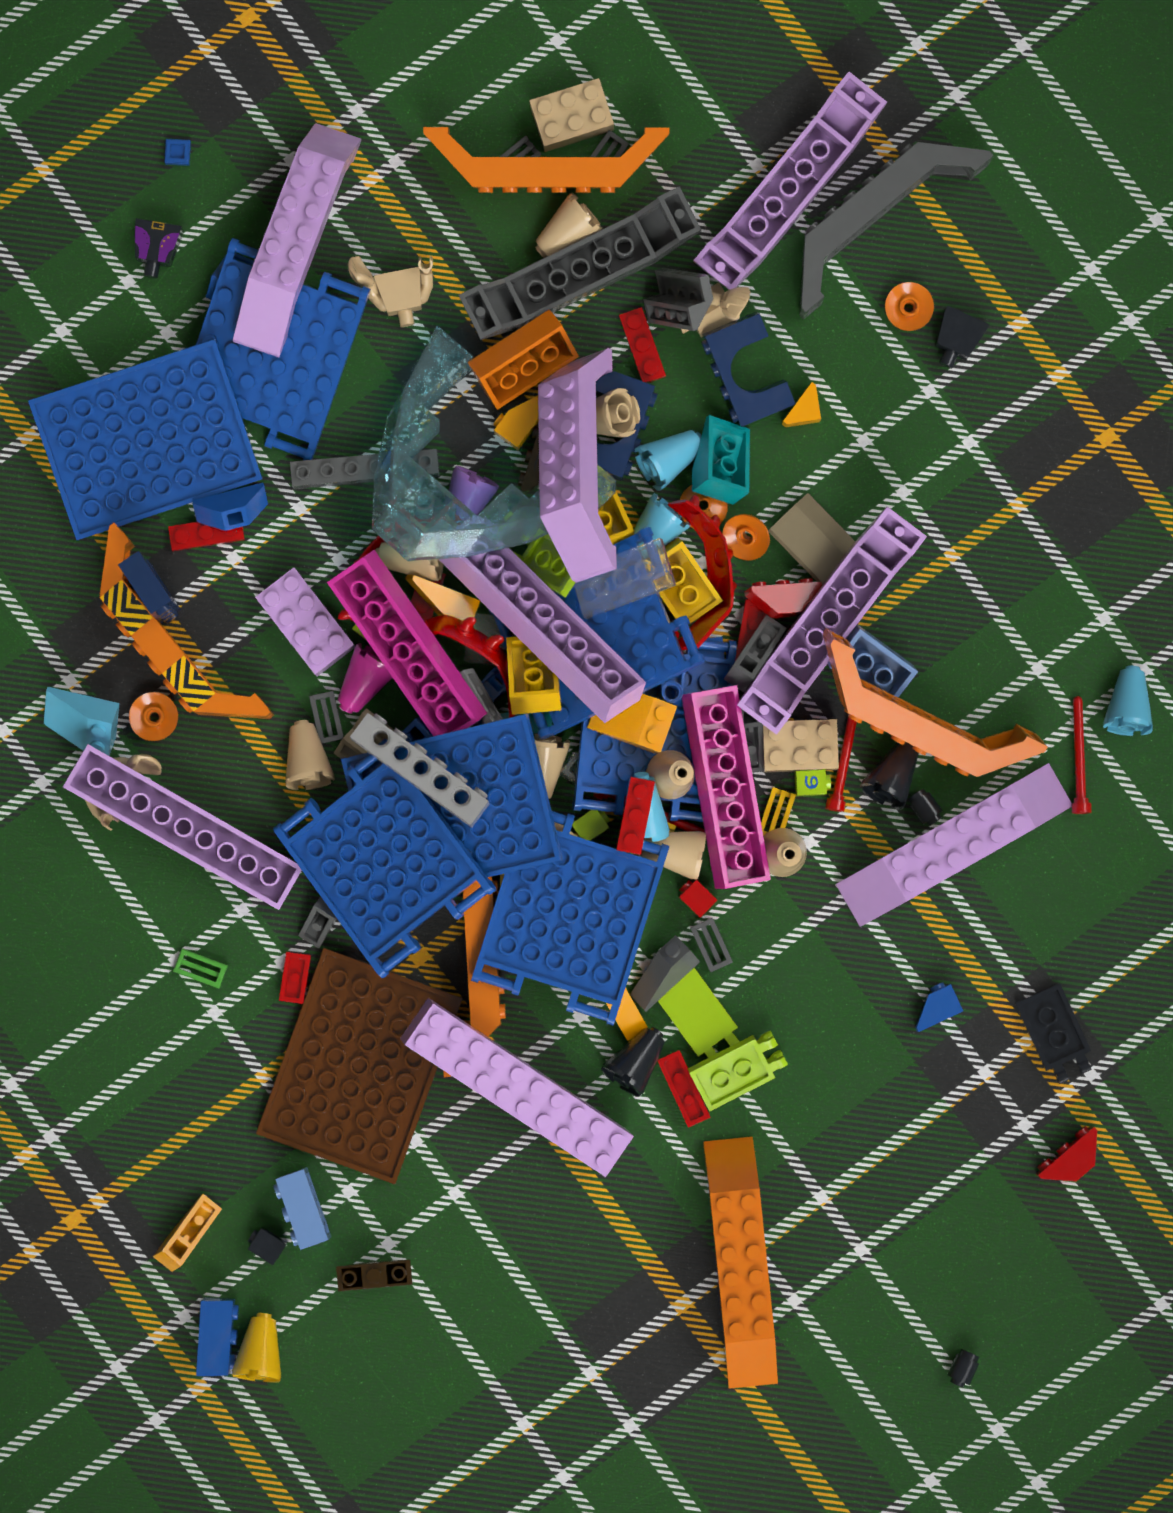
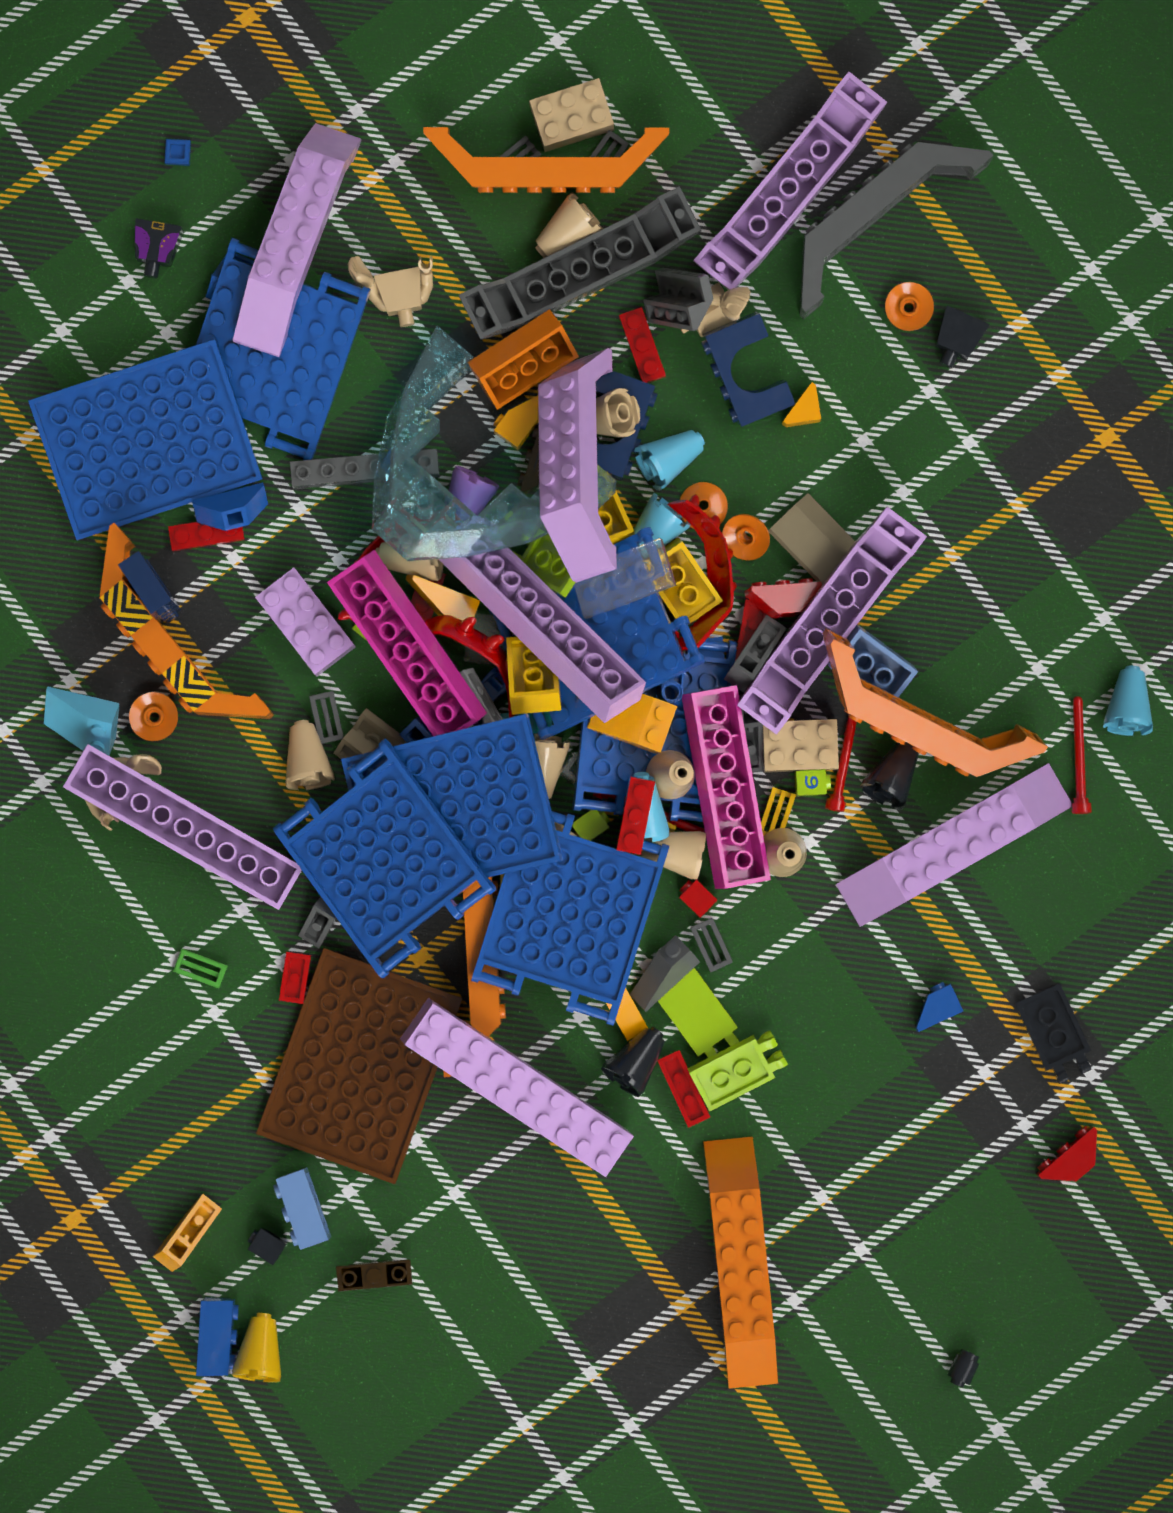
(363, 679): dark pink cone -> none
(467, 812): light grey brick -> none
(722, 461): teal slope -> none
(925, 807): black brick -> none

